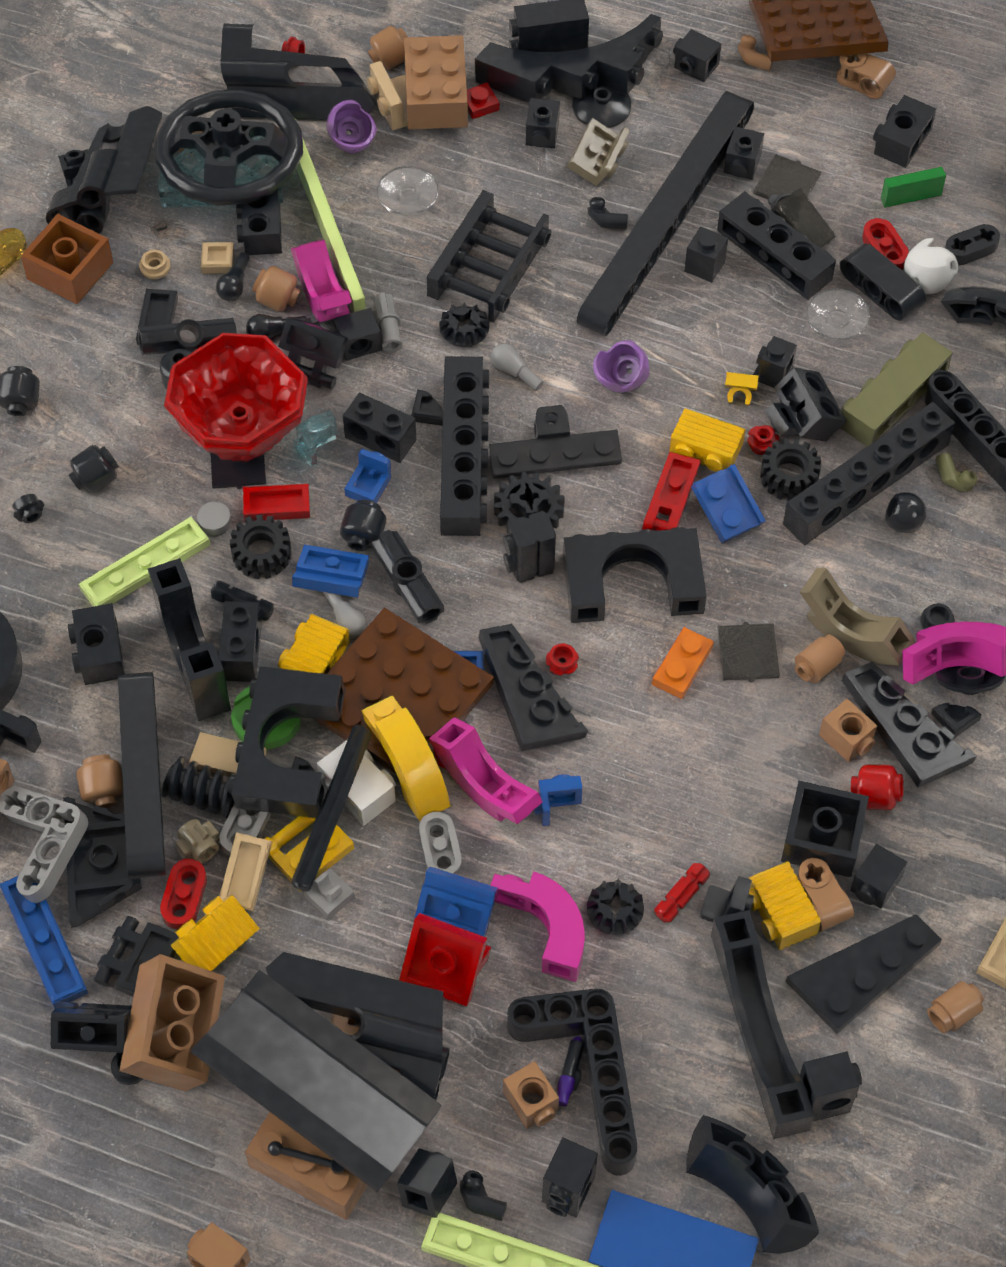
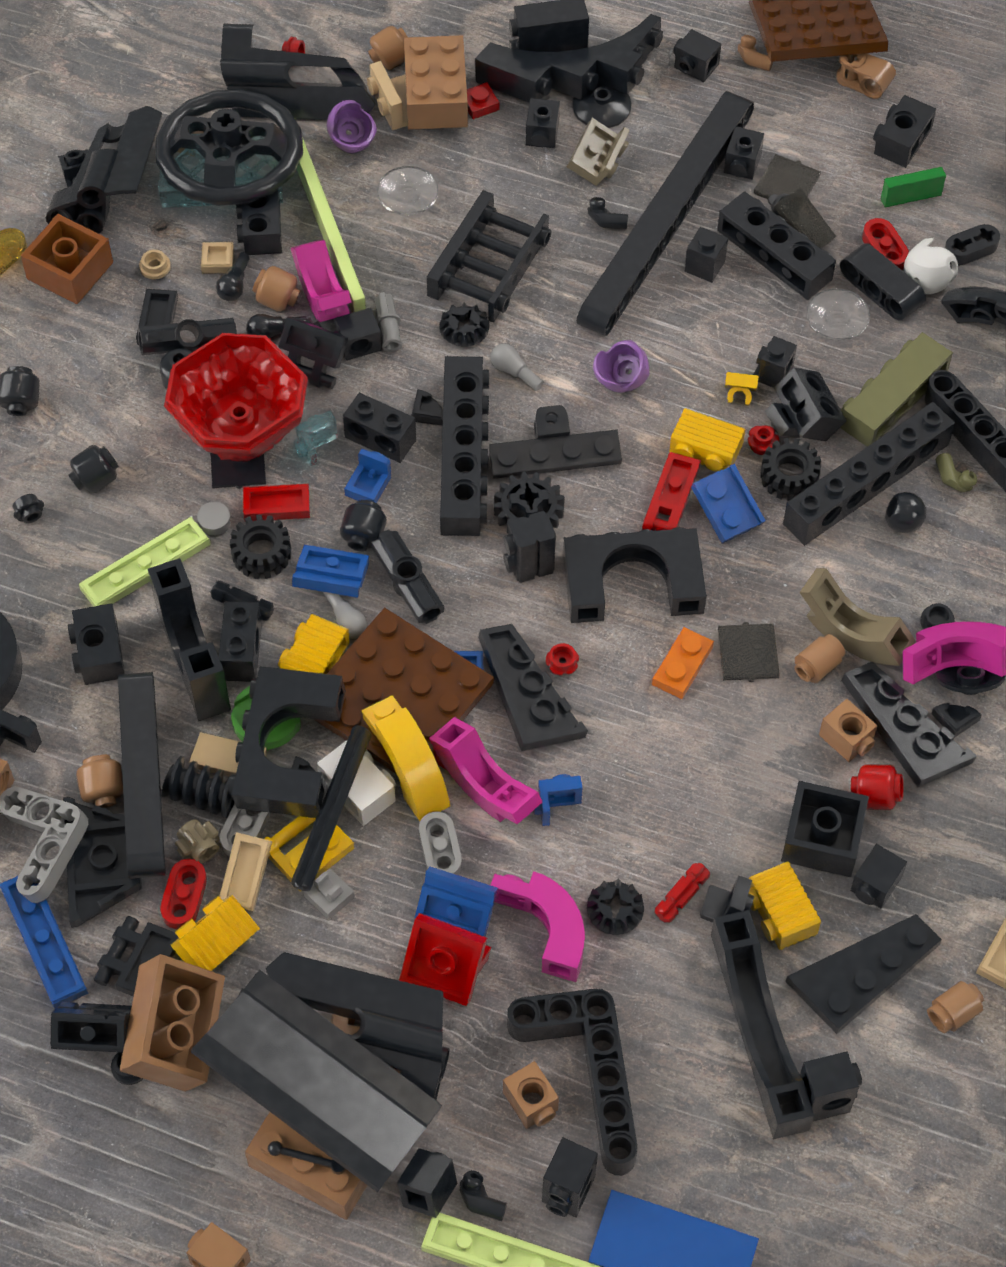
(570, 1074): piece -> none
(754, 1182): black brick -> none
(826, 895): medium nougat piece -> none

